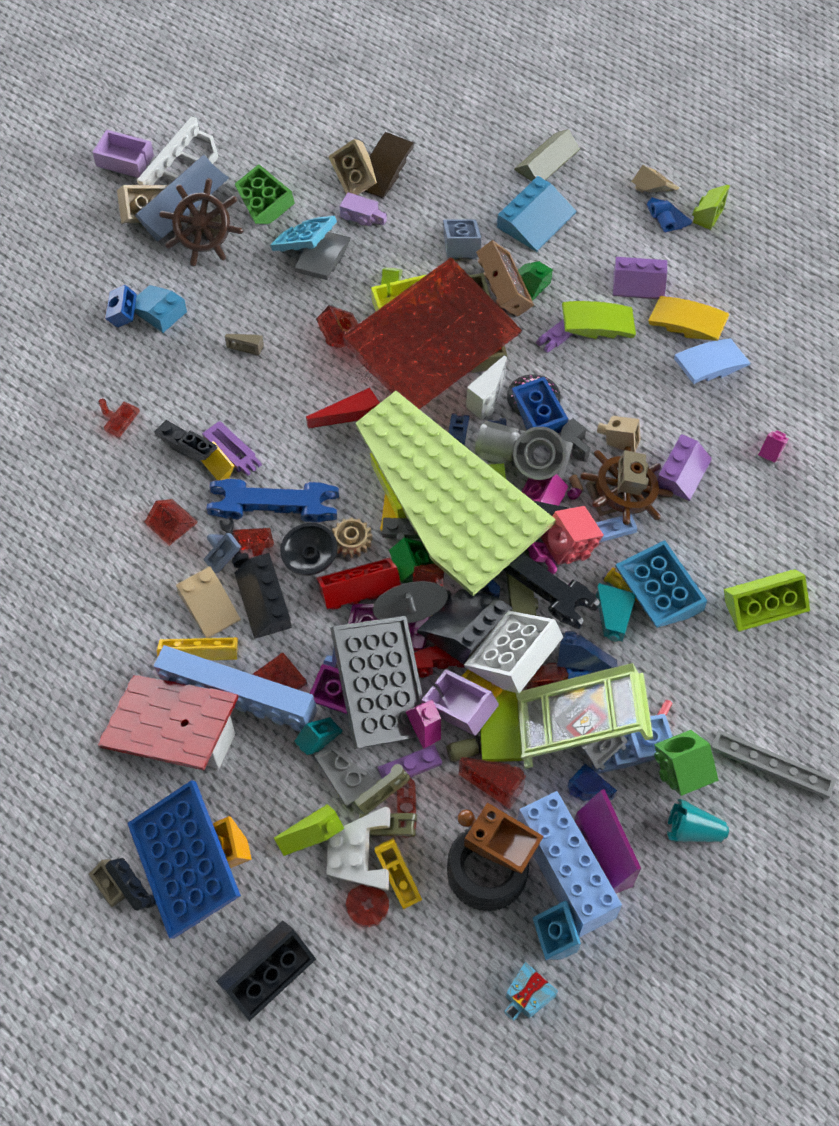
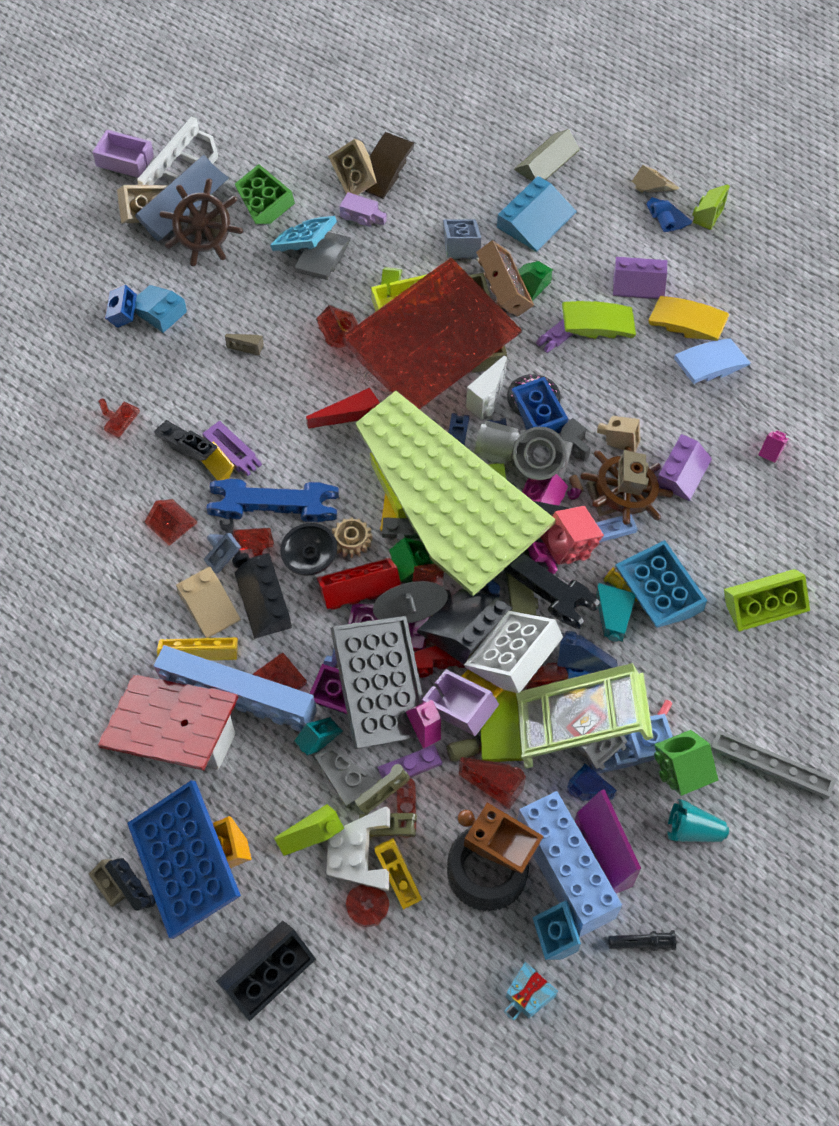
(644, 941): none -> black pin

